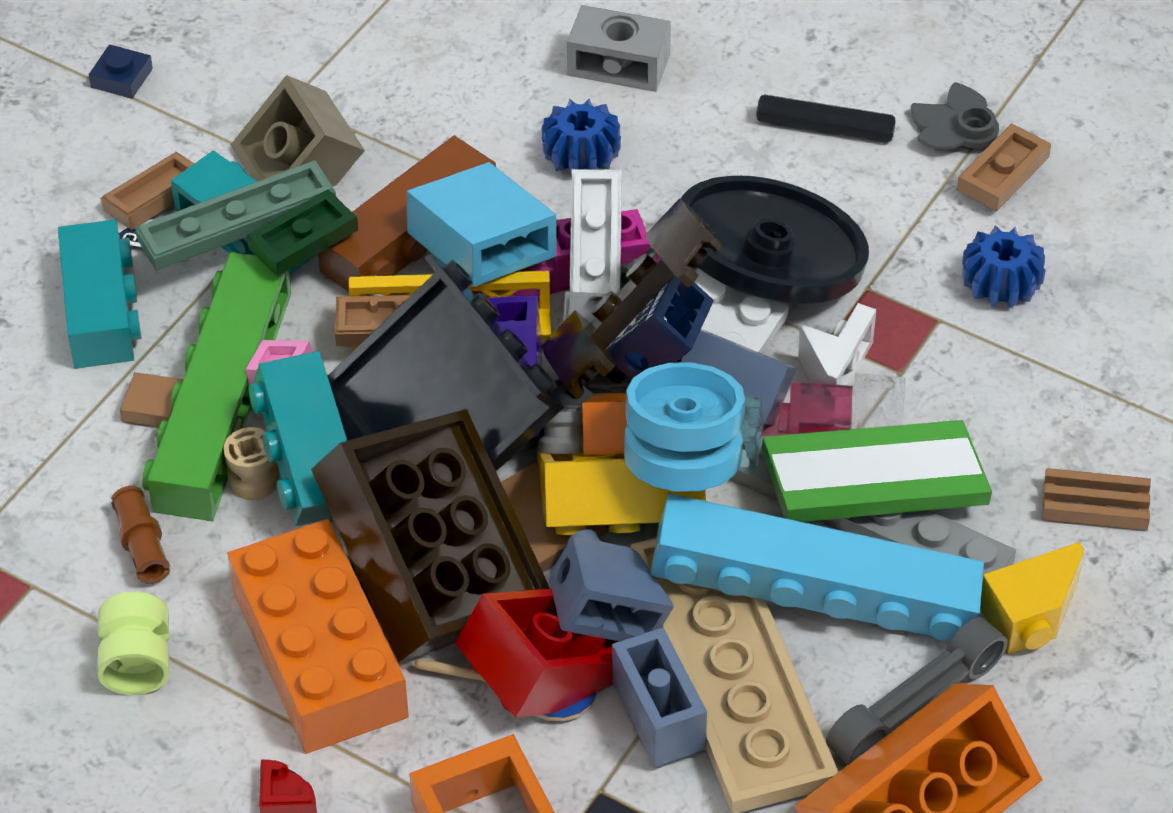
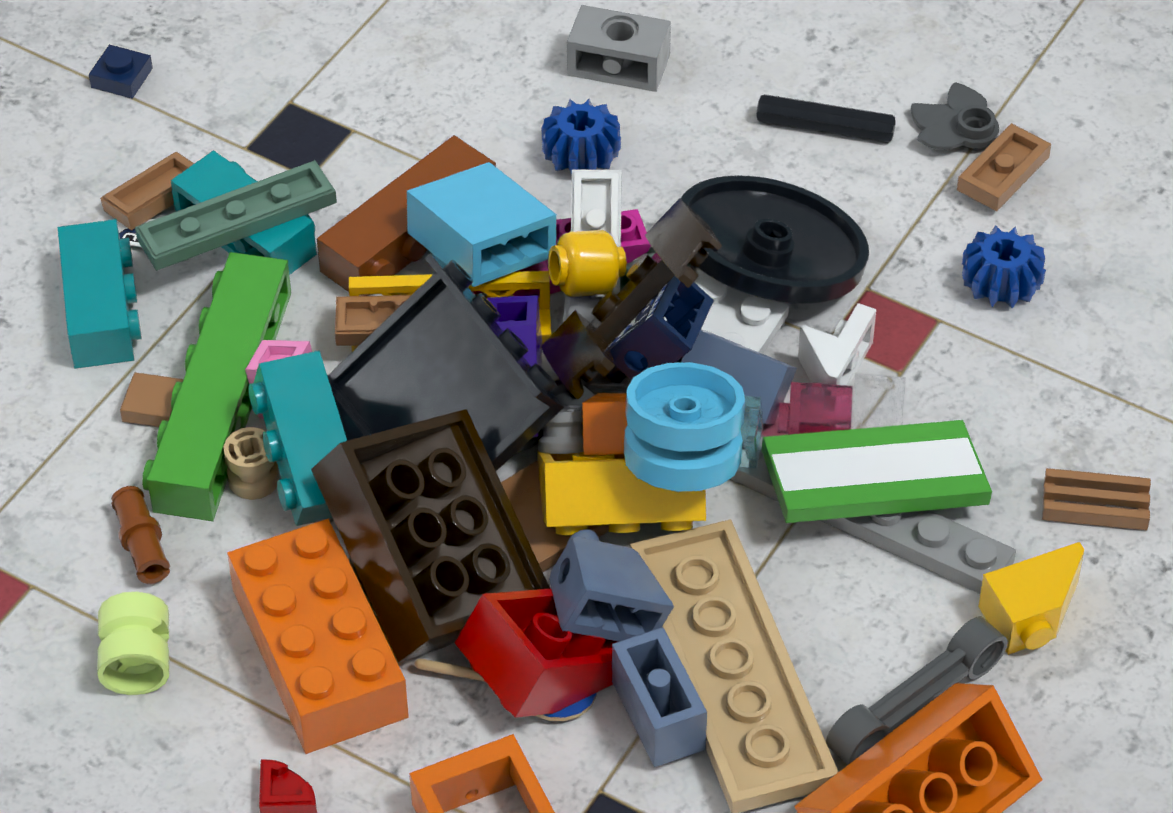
(295, 128): dark tan slope -> none
(302, 232): dark green plate -> none
(586, 263): none -> yellow head
(816, 568): medium azure brick -> none

